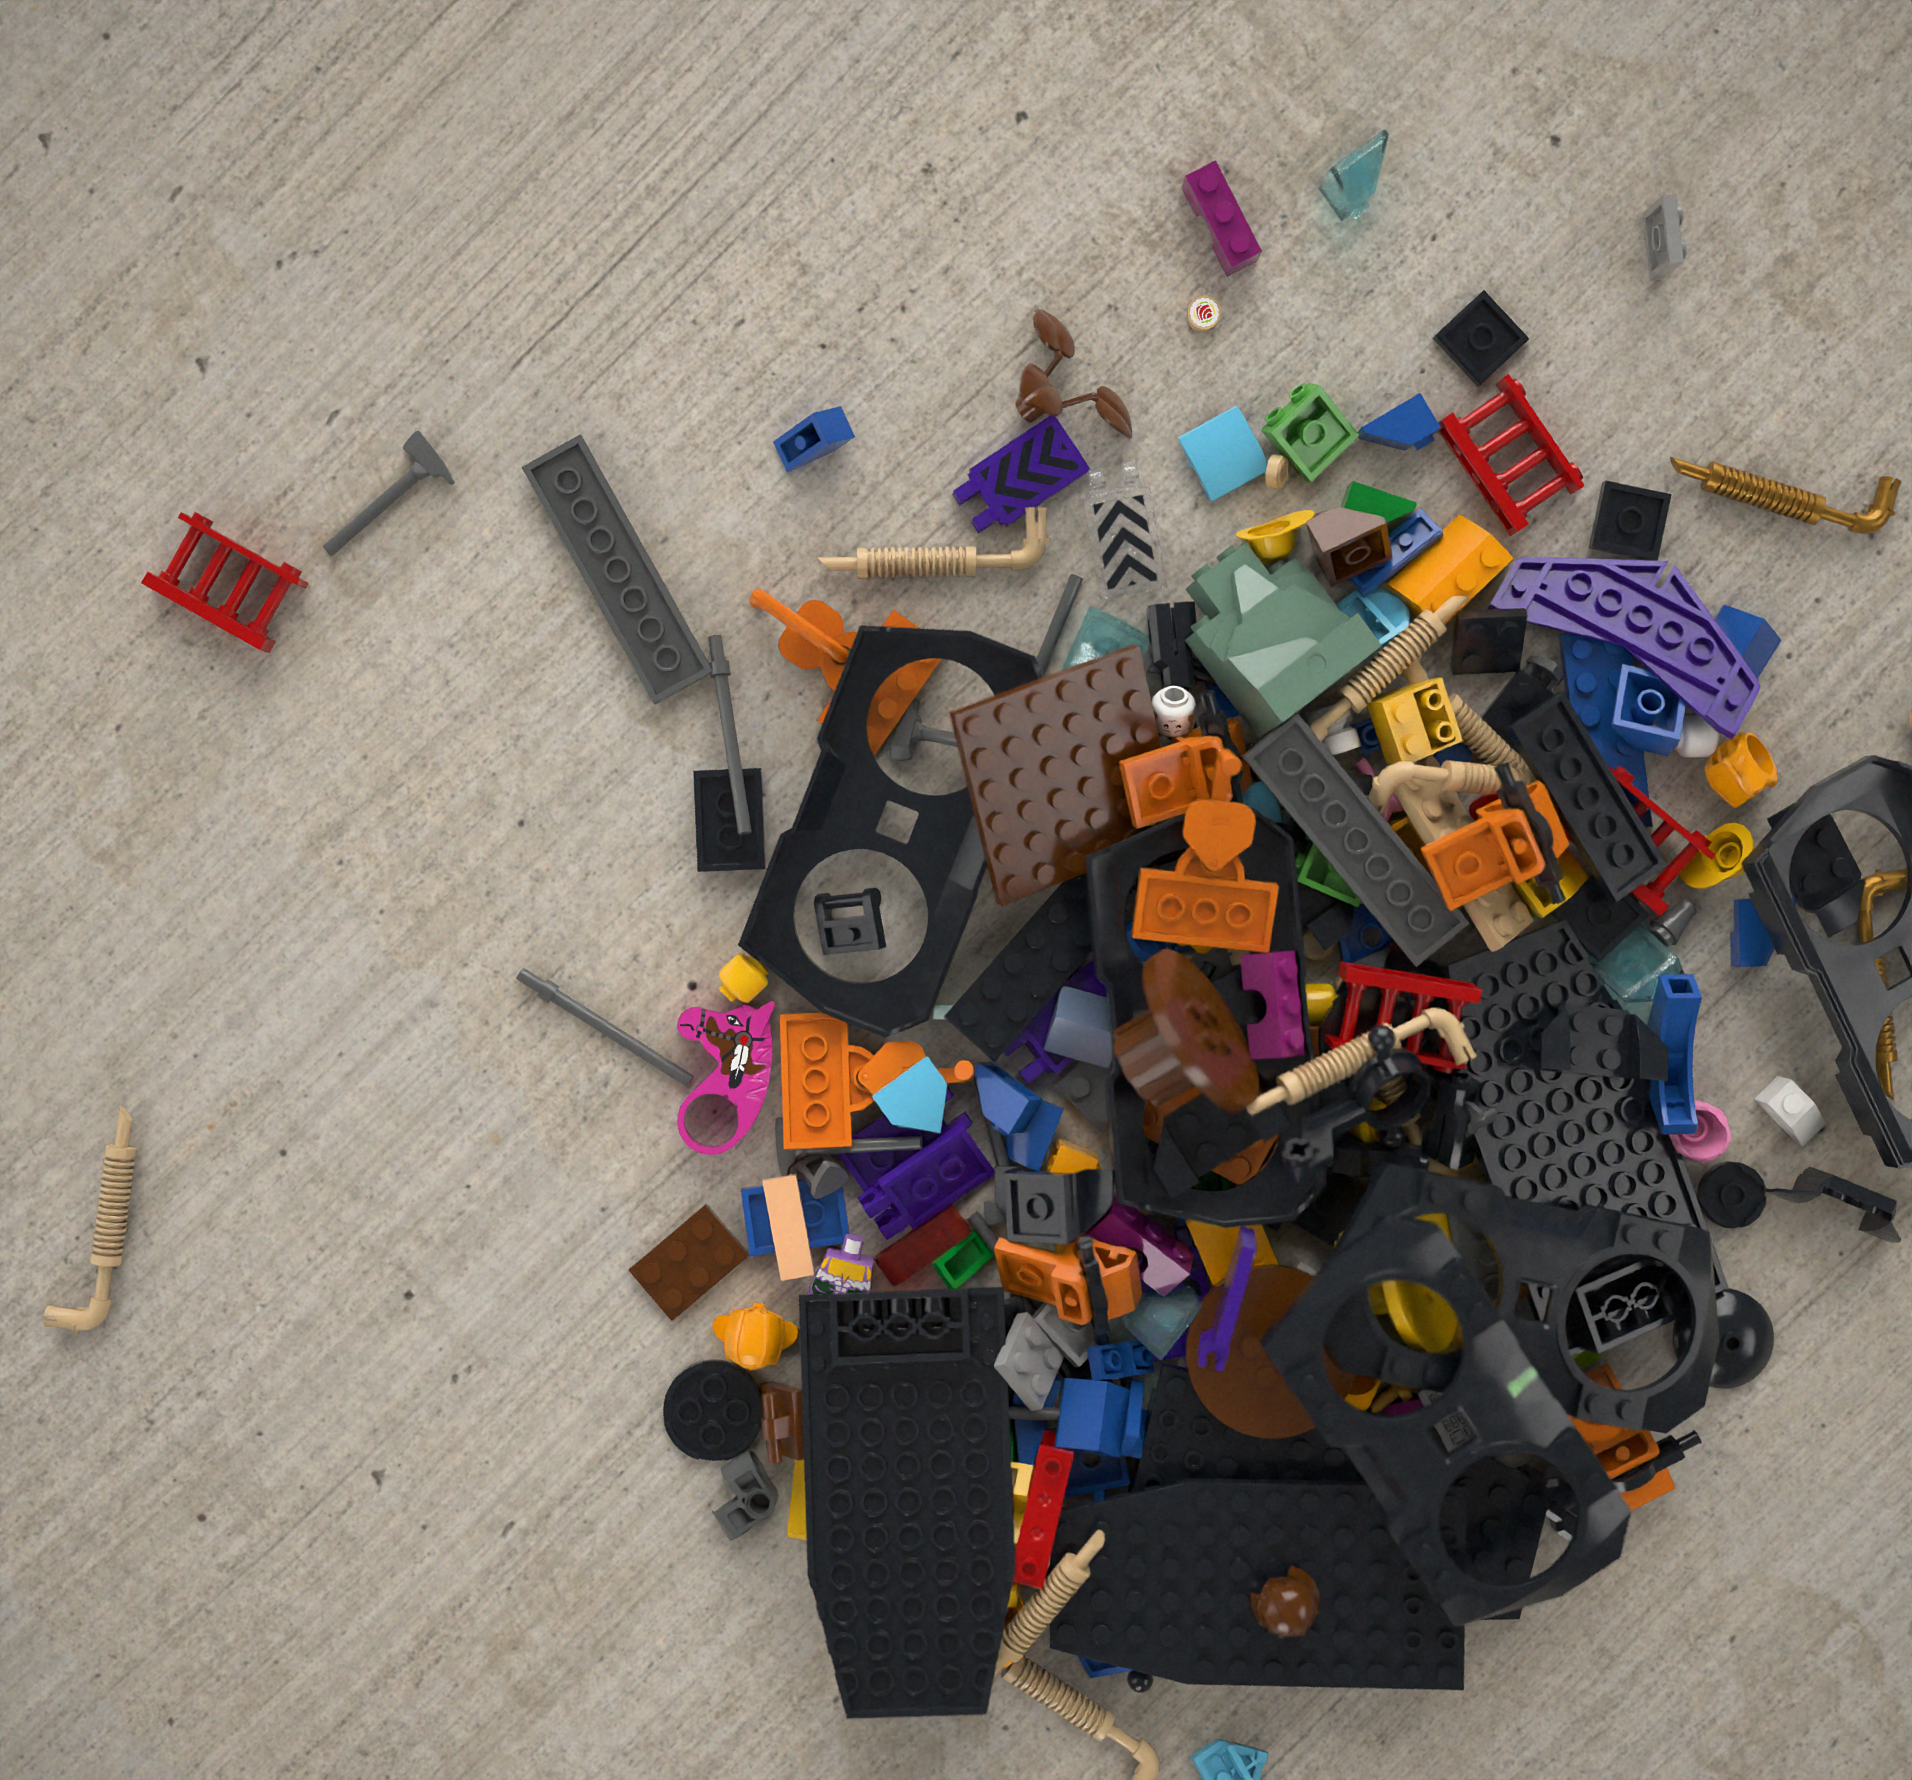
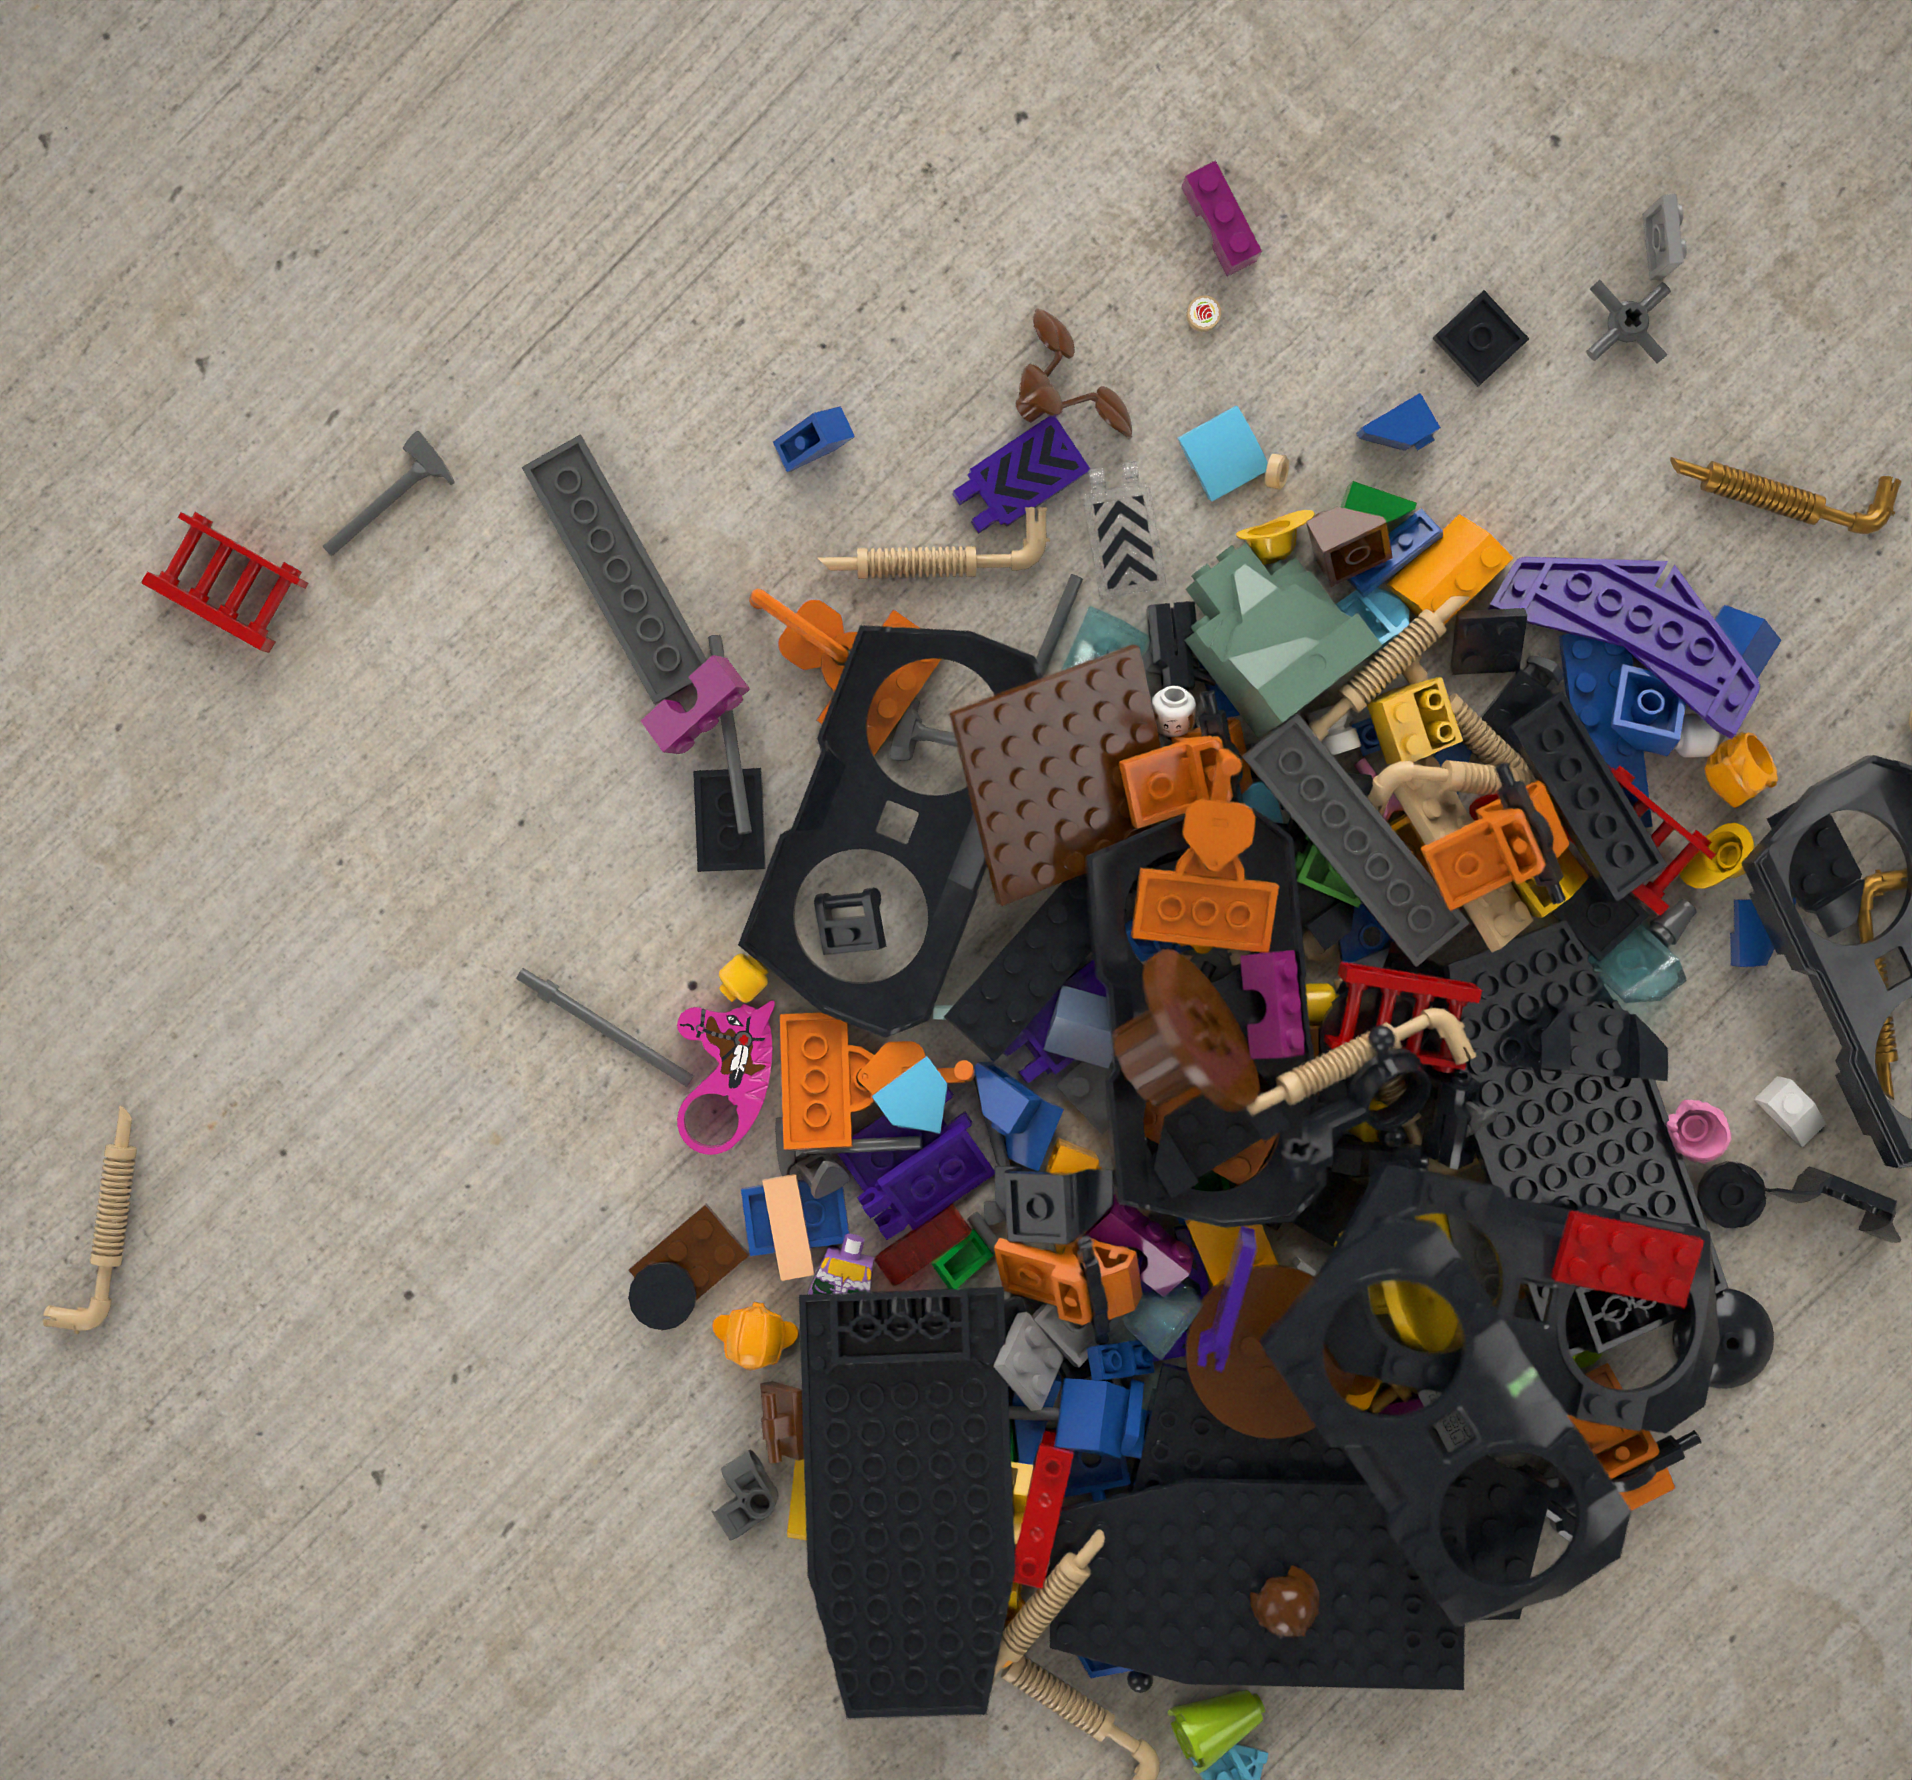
(662, 1295): none -> black tile
(713, 1410): black tile -> none
(718, 691): none -> magenta arch
(1215, 1725): none -> lime cone
(1309, 430): bright green plate -> none
(1354, 179): clear light blue slope -> none
(1494, 485): red fence -> none
(1627, 1259): none -> red plate
(1630, 521): black plate -> none
(1638, 328): none -> dark grey bar
(1674, 1022): blue arch -> none

